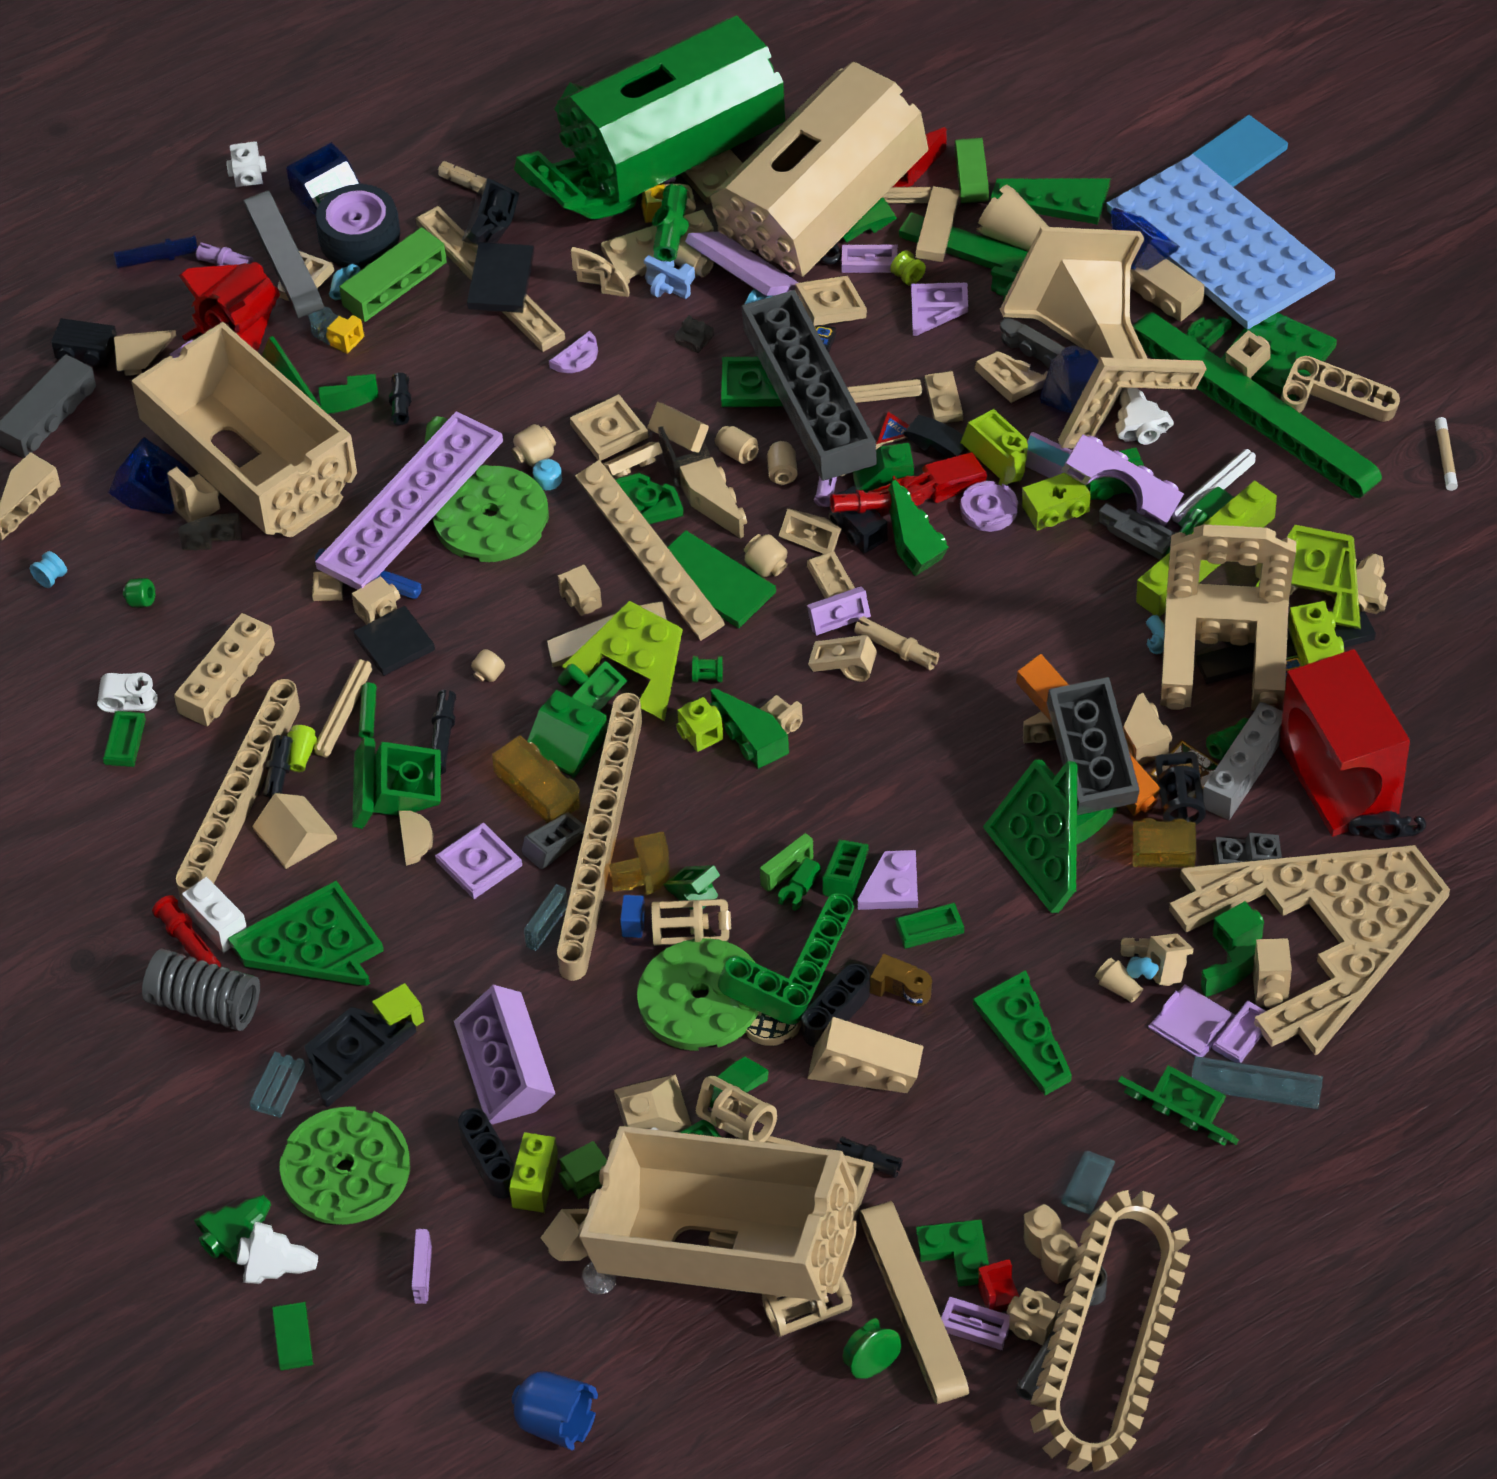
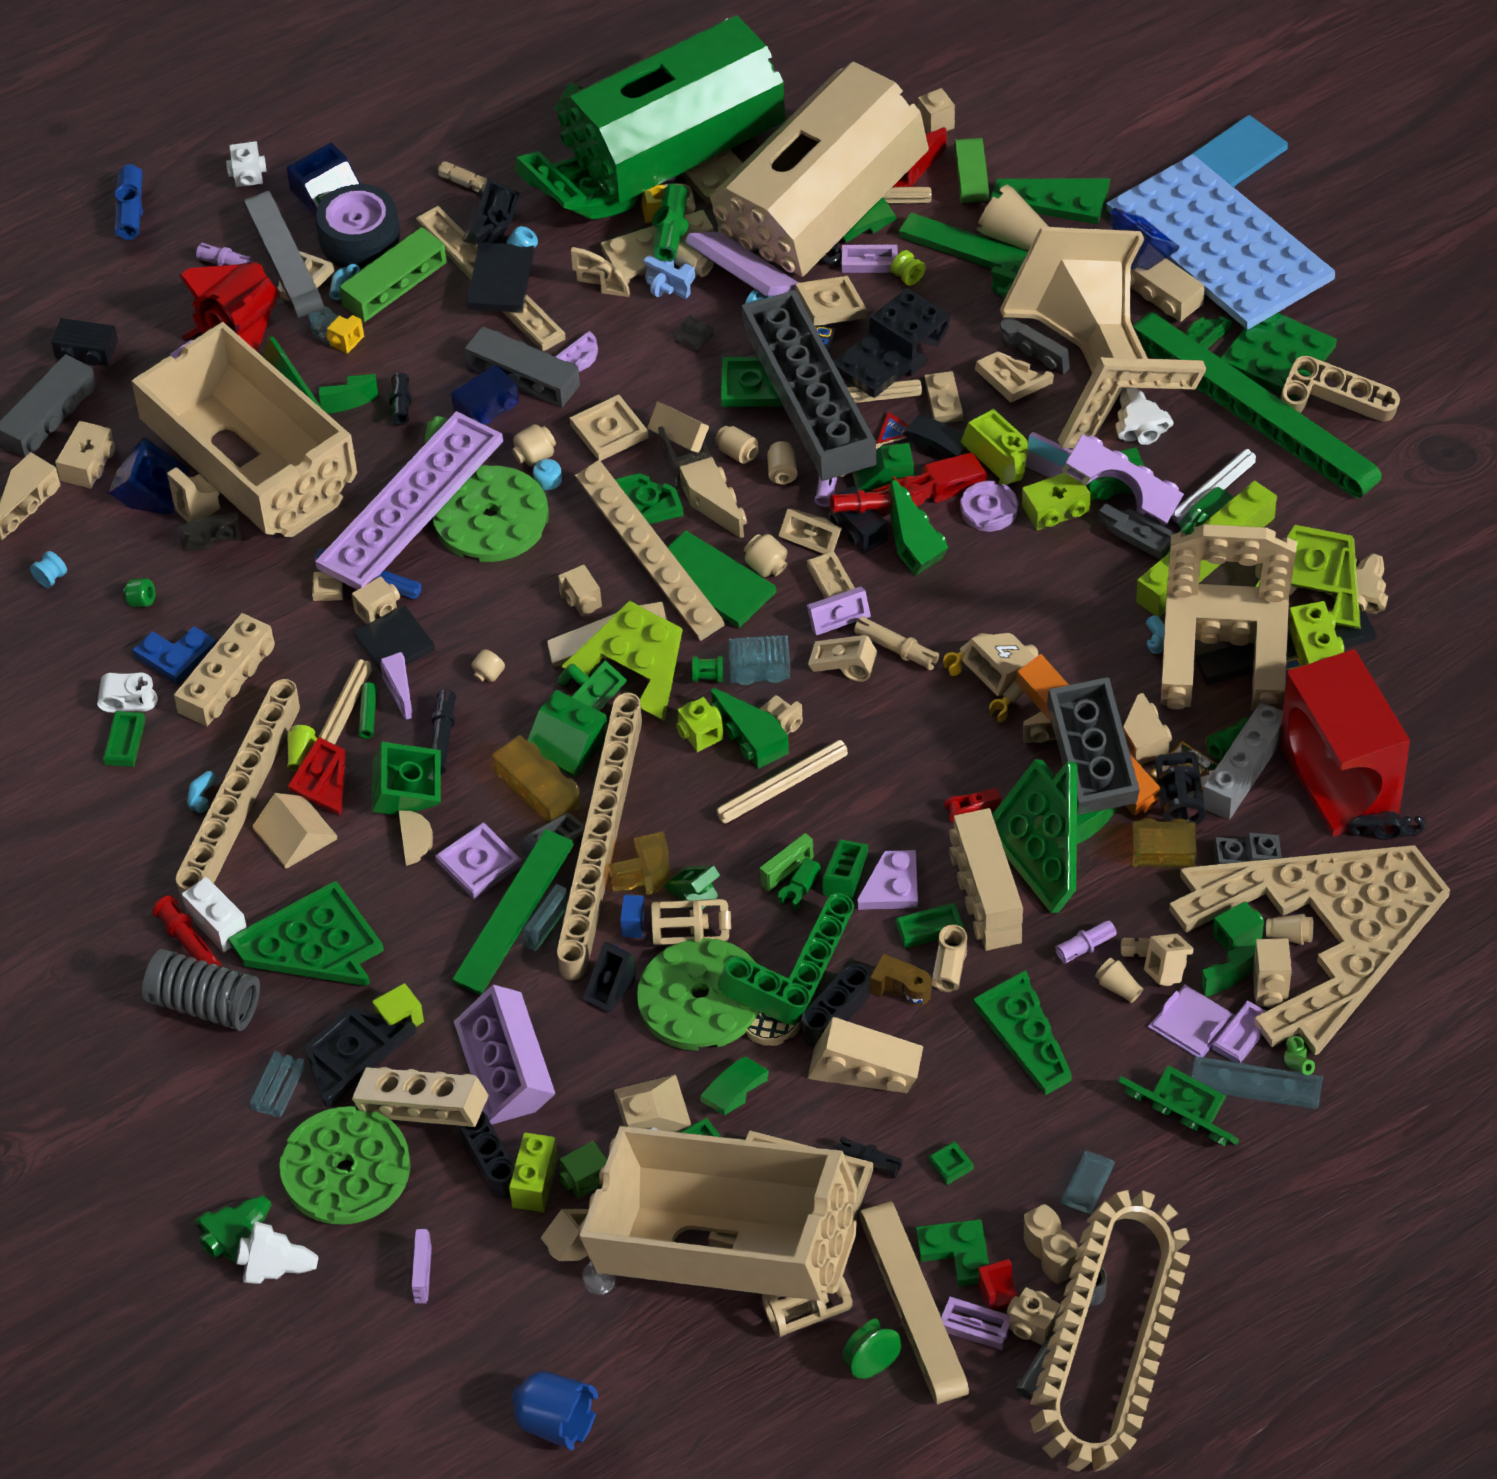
(85, 454): none -> tan brick
(128, 201): none -> blue piece
(139, 350): tan slope -> none
(154, 252): clear blue pin -> none
(174, 660): none -> blue plate
(196, 791): none -> medium azure arm
(278, 765): black pin -> none
(292, 1336): green tile -> none
(322, 776): none -> red wing
(363, 782): green tile -> none
(395, 677): none -> lavender slope
(421, 1096): none -> tan brick
(486, 396): none -> clear blue brick
(513, 912): none -> green tile
(523, 237): none -> medium azure piece
(528, 367): none -> dark grey brick
(610, 977): none -> black slope
(642, 455): tan plate -> none
(728, 1107): tan piece -> none
(759, 659): none -> clear light blue brick
(781, 781): none -> tan axle
(892, 342): none -> black piece
(937, 111): none -> tan brick
(937, 224): tan tile -> none
(937, 304): lavender wing -> none
(950, 958): none -> tan piece
(950, 1163): none -> green tile
(973, 802): none -> red bar
(986, 879): none -> tan piece
(996, 663): none -> tan torso
(1068, 378): clear blue slope -> none
(1085, 941): none -> lavender axle
(1142, 966): medium azure arm -> none
(1248, 354): tan brick -> none
(1294, 927): none -> tan cone
(1296, 1058): none -> bright green arm
(1446, 454): tan bar -> none

